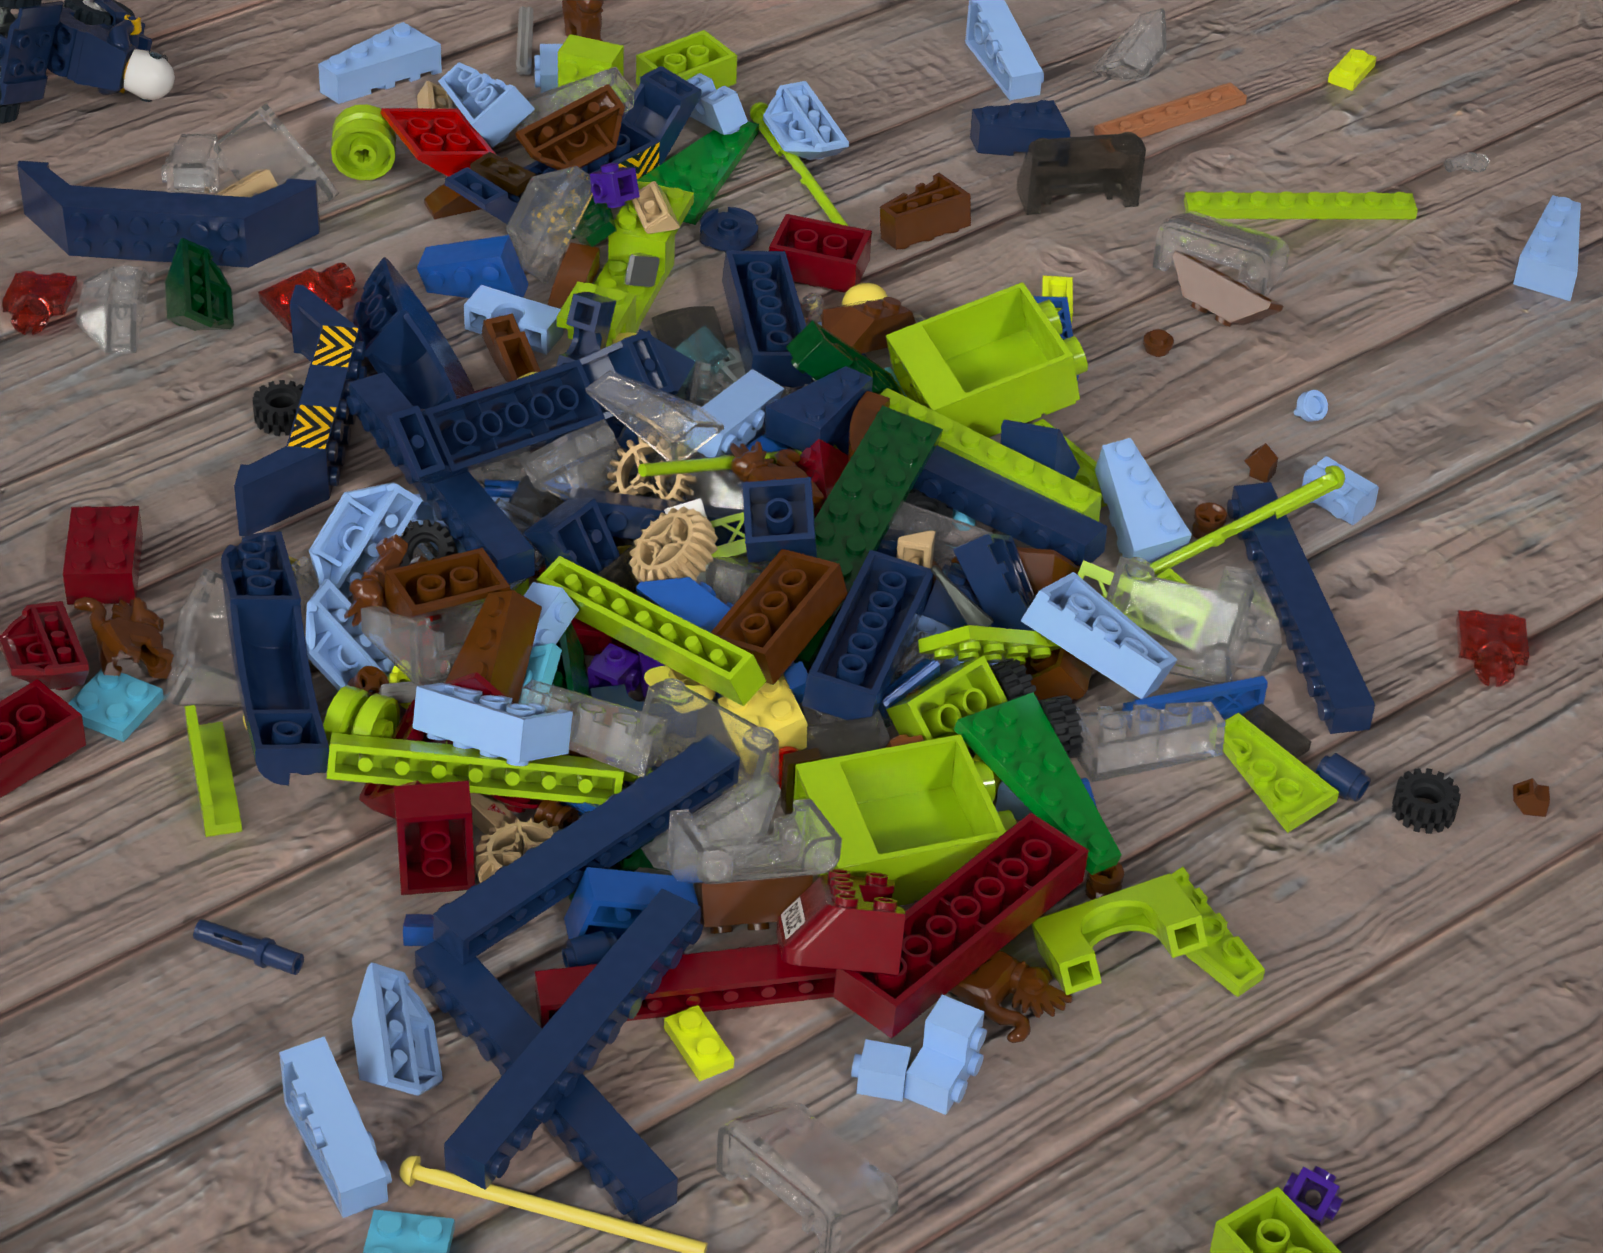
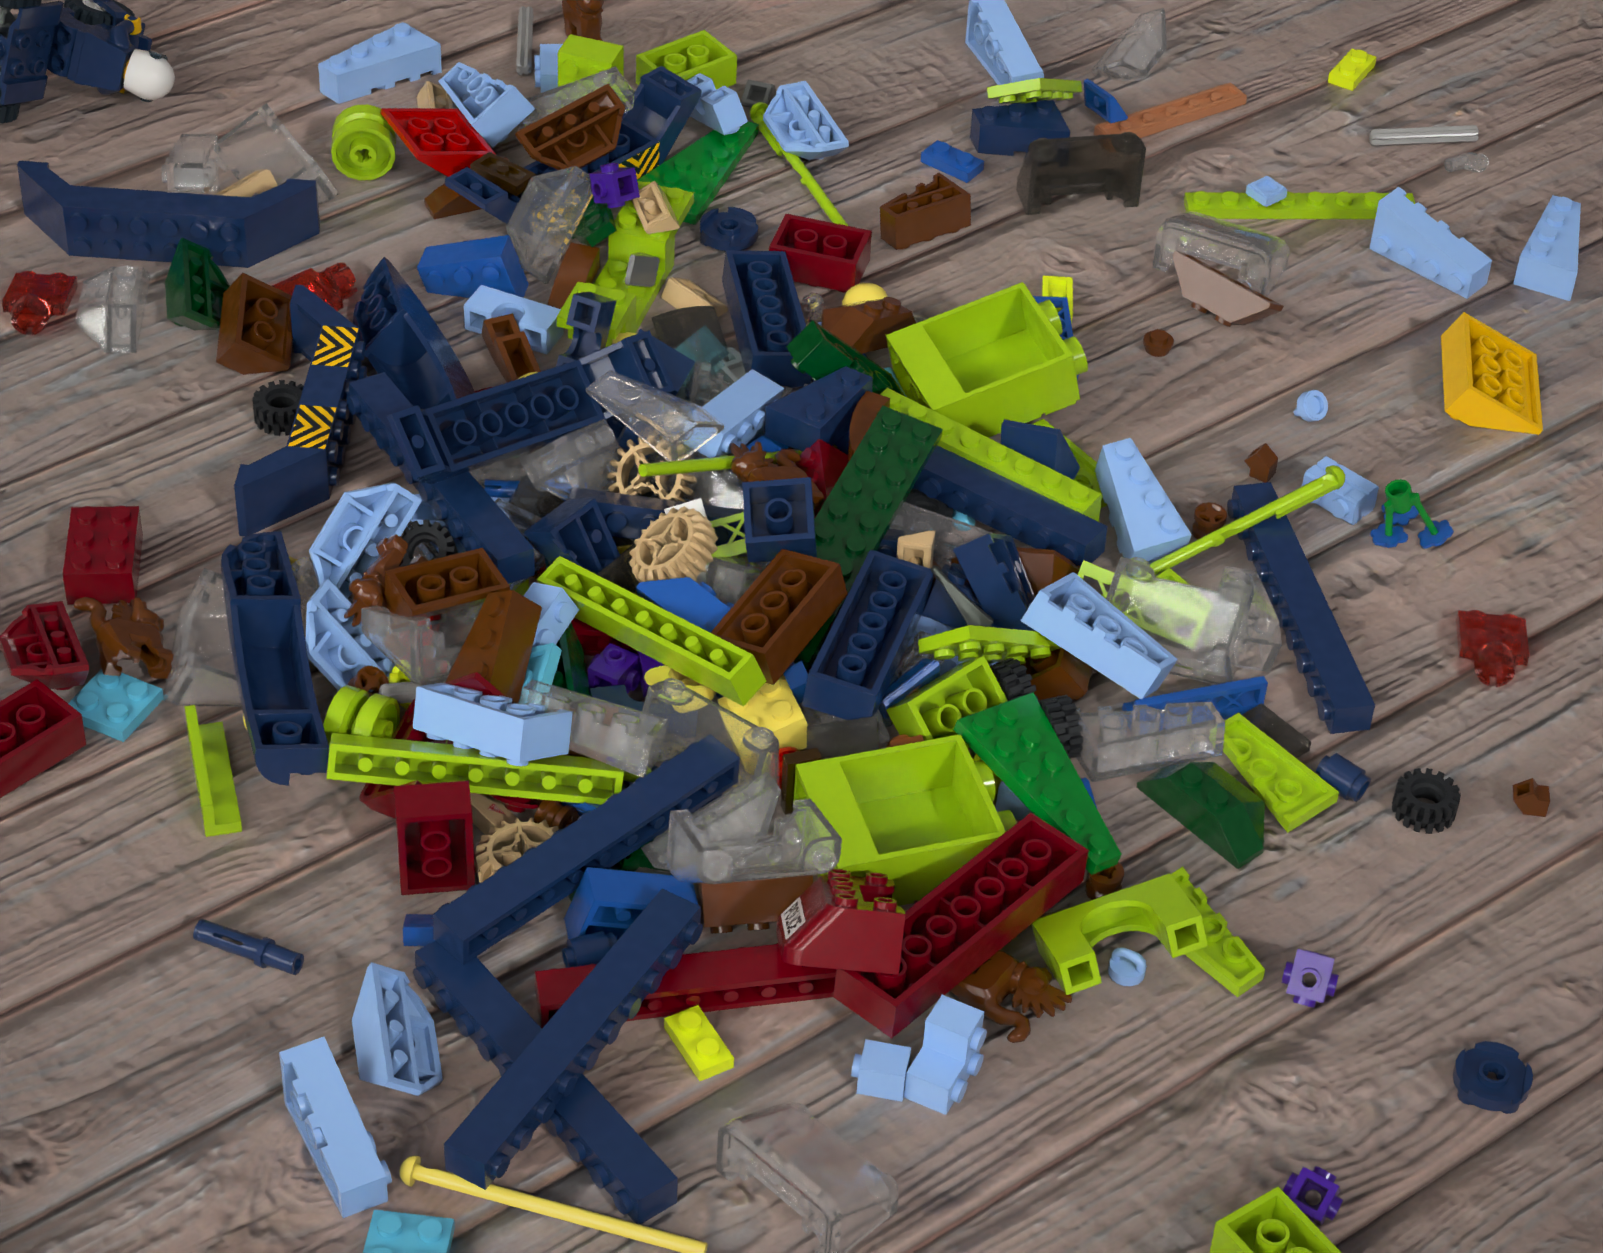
(255, 328): none -> reddish brown slope
(685, 293): none -> tan slope
(757, 92): none -> dark grey slope
(952, 161): none -> blue plate
(1034, 90): none -> lime plate
(1102, 103): none -> blue slope
(1126, 967): none -> light blue tile
(1211, 807): none -> dark green wedge
(1266, 191): none -> light blue tile
(1321, 967): none -> brick
(1401, 507): none -> plant
(1423, 135): none -> light grey axle
(1427, 246): none -> light blue wedge
(1489, 378): none -> yellow slope
(1489, 1094): none -> dark blue plate

